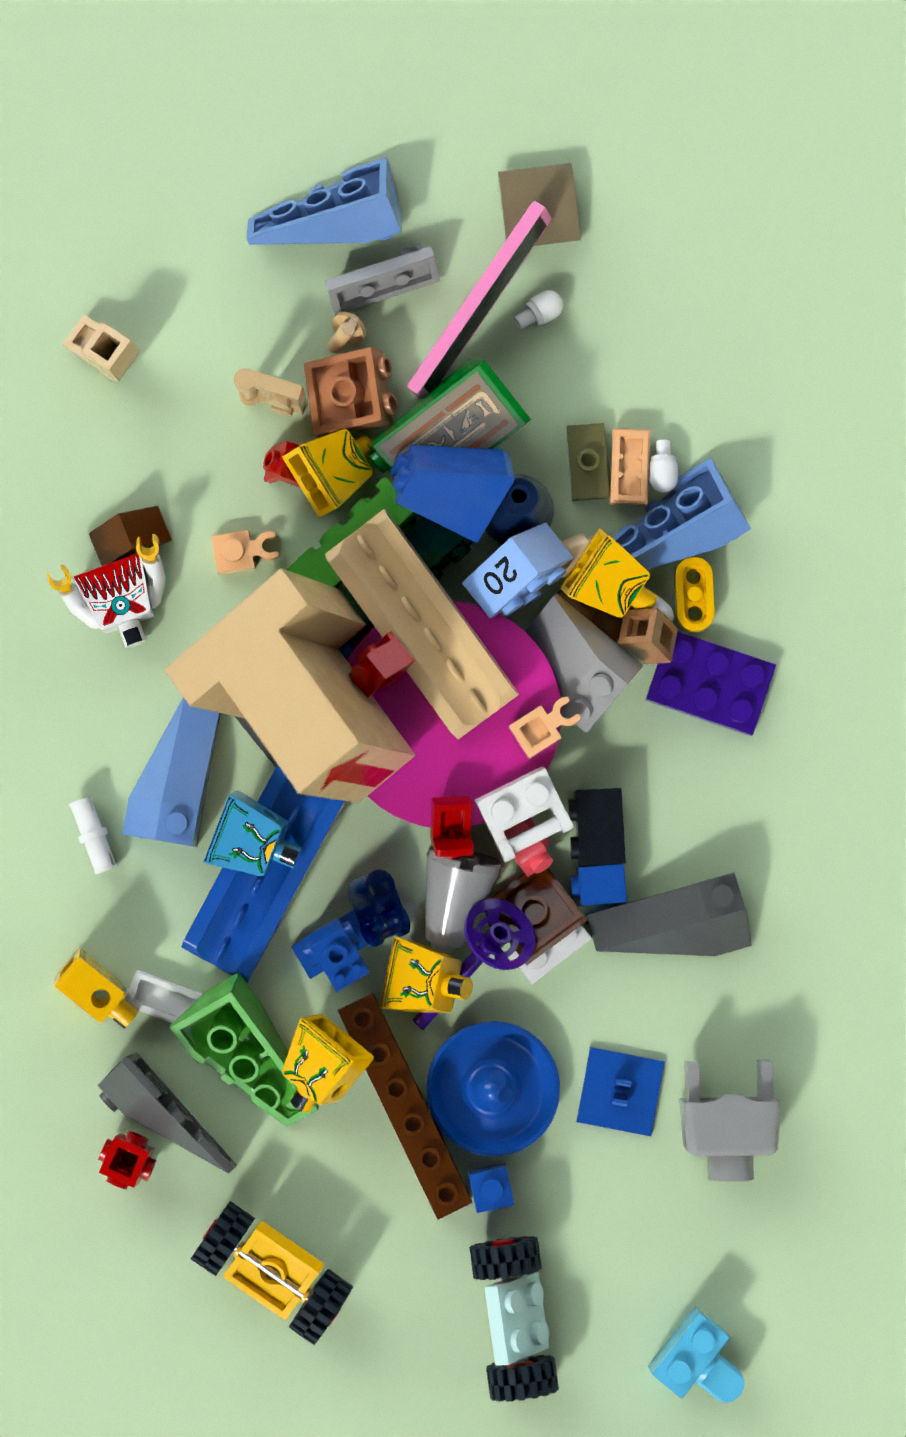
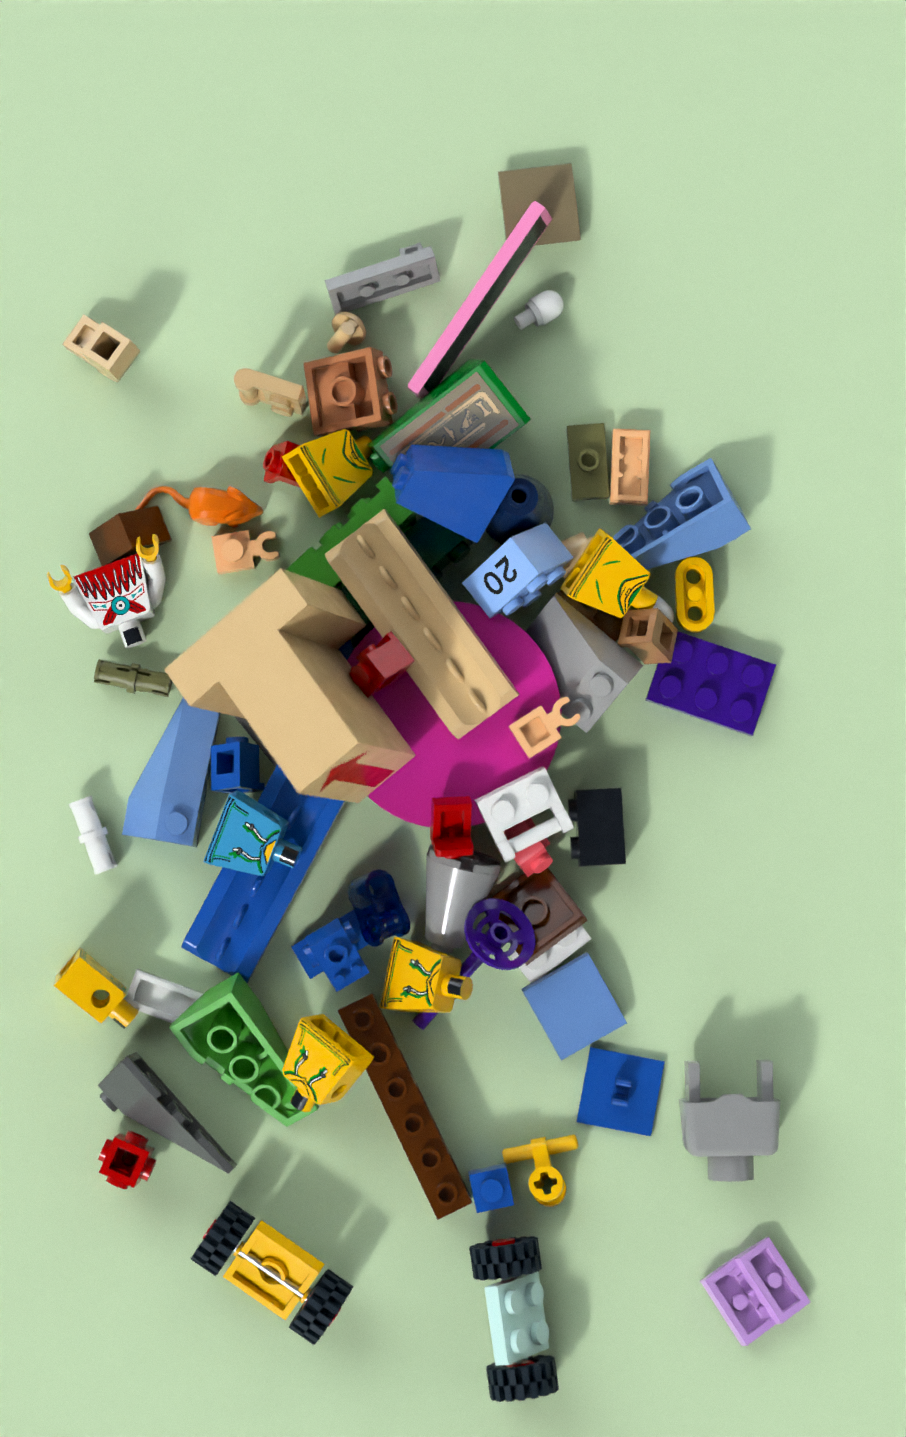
(132, 678): none -> olive pin
(212, 505): none -> orange animal
(235, 766): none -> blue brick
(351, 211): medium blue wedge -> none
(493, 1088): blue hat -> none
(540, 1151): none -> yellow piece
(574, 1006): none -> medium blue slope
(599, 885): blue brick -> none
(663, 468): white cylinder -> none
(686, 921): dark grey wedge -> none
(695, 1358): medium azure brick -> none
(755, 1291): none -> lavender slope

